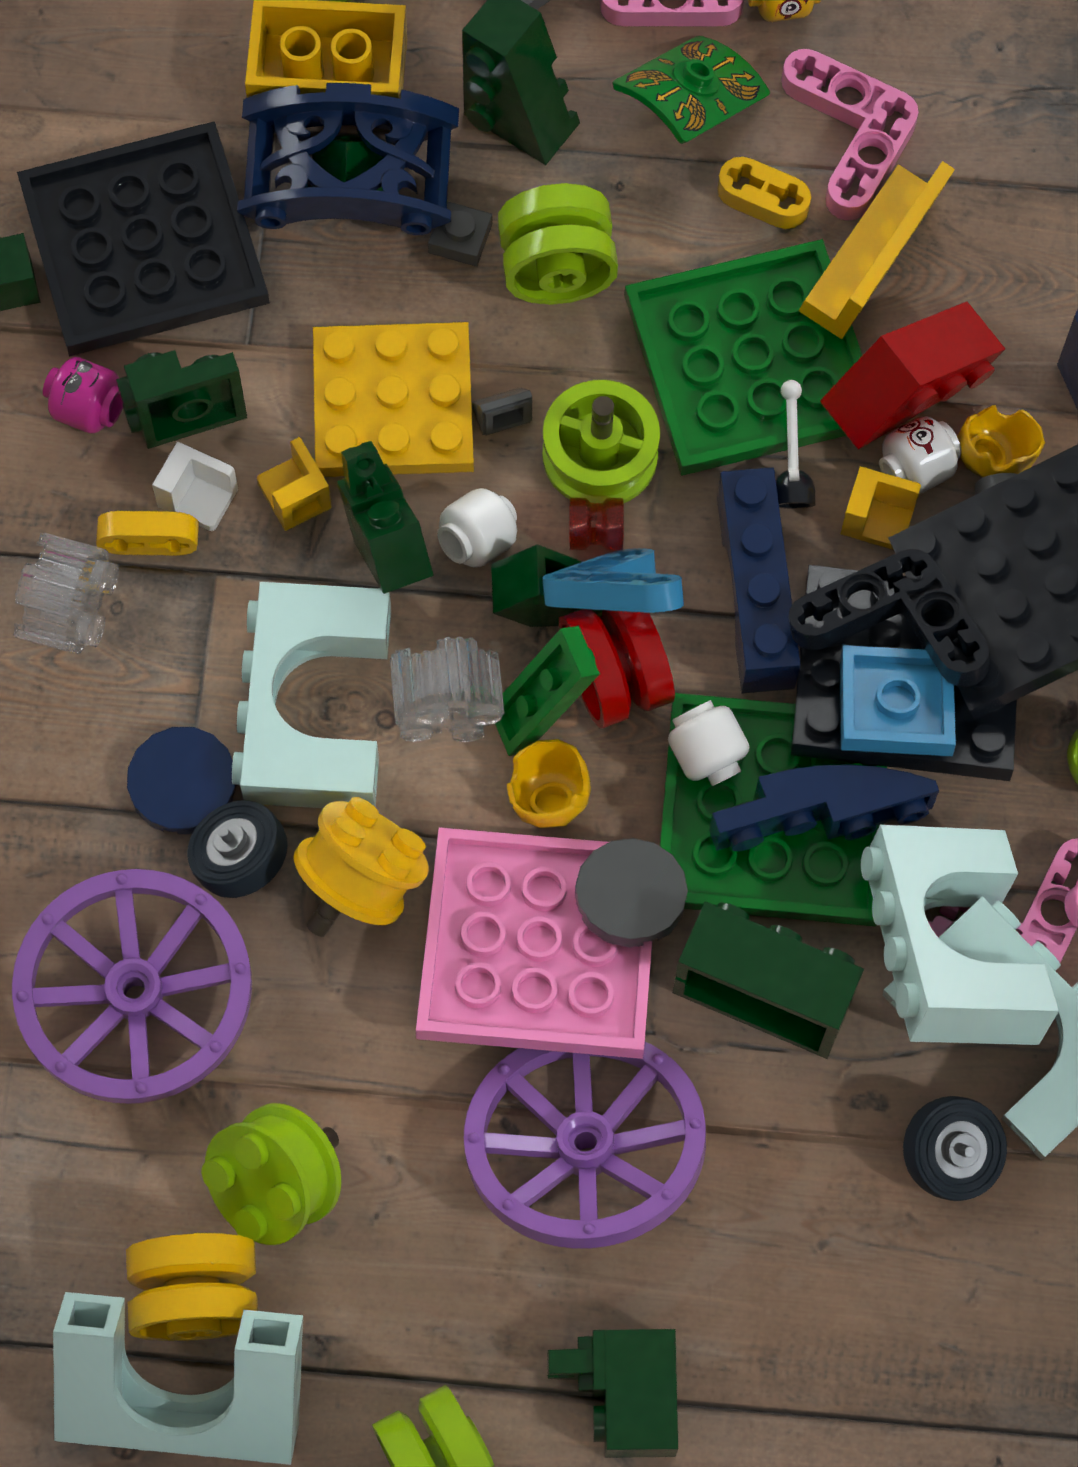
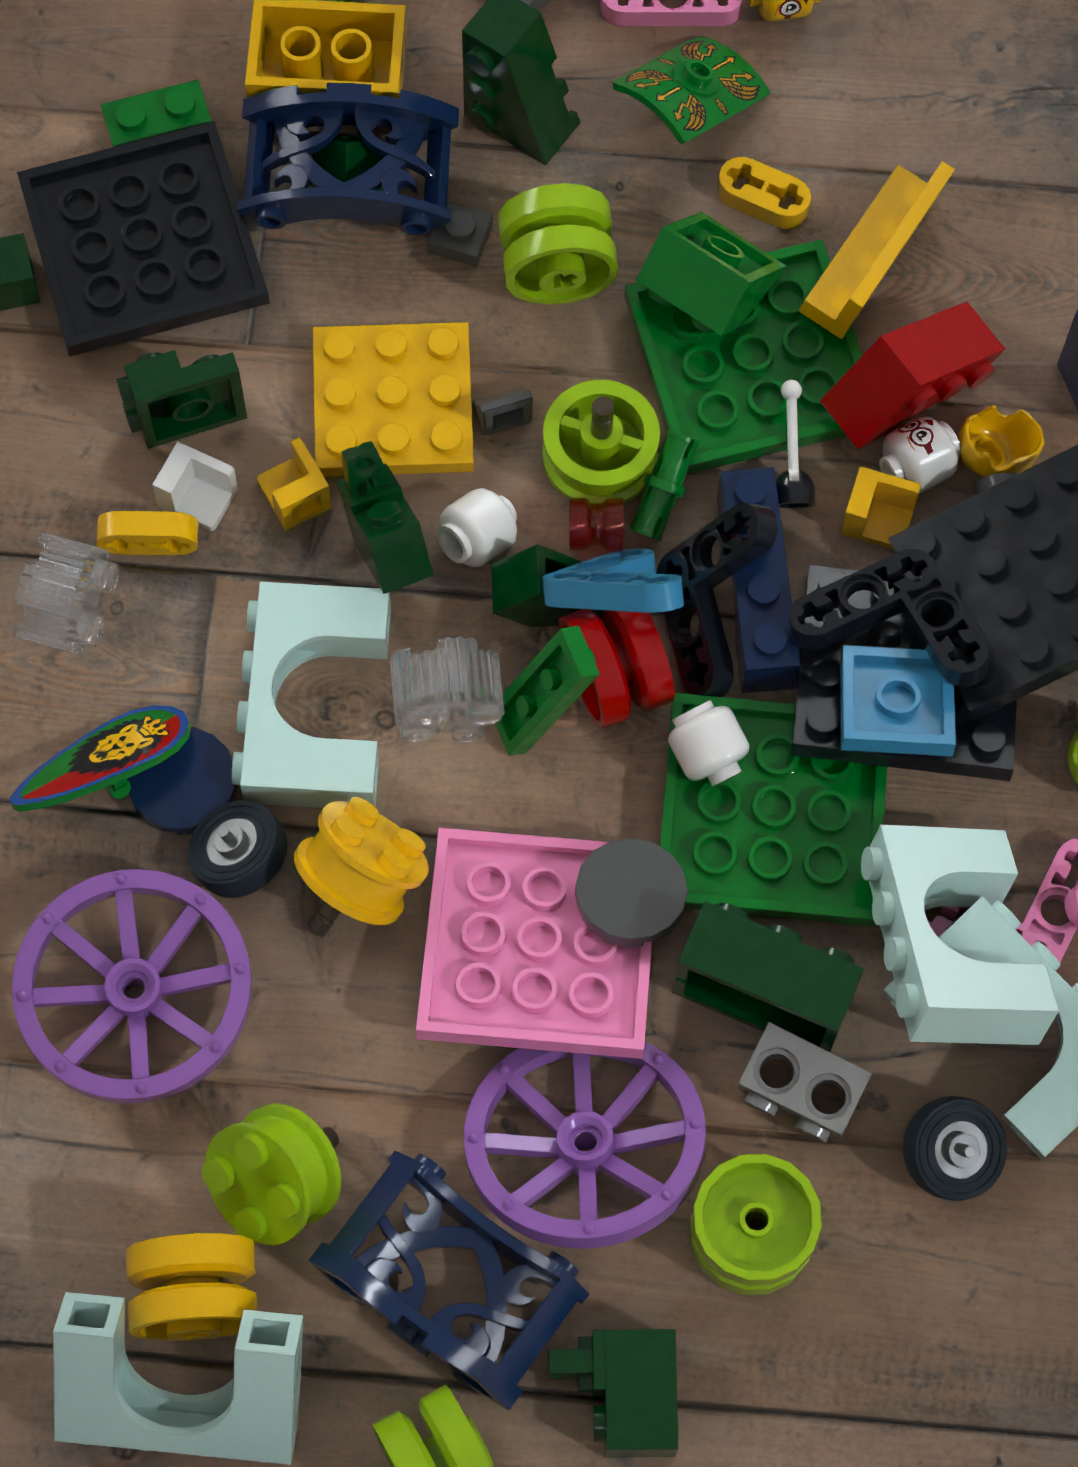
(83, 395): dark pink head -> none
(105, 758): none -> shield
(155, 113): none -> green plate
(368, 1275): none -> dark blue fence
(549, 783): yellow hair -> none
(664, 485): none -> green pin
(706, 658): none -> black beam
(708, 273): none -> green slope
(735, 1195): none -> lime wheel
(811, 1068): none -> light grey brick
(843, 797): dark blue slope -> none
(867, 116): bright pink beam -> none

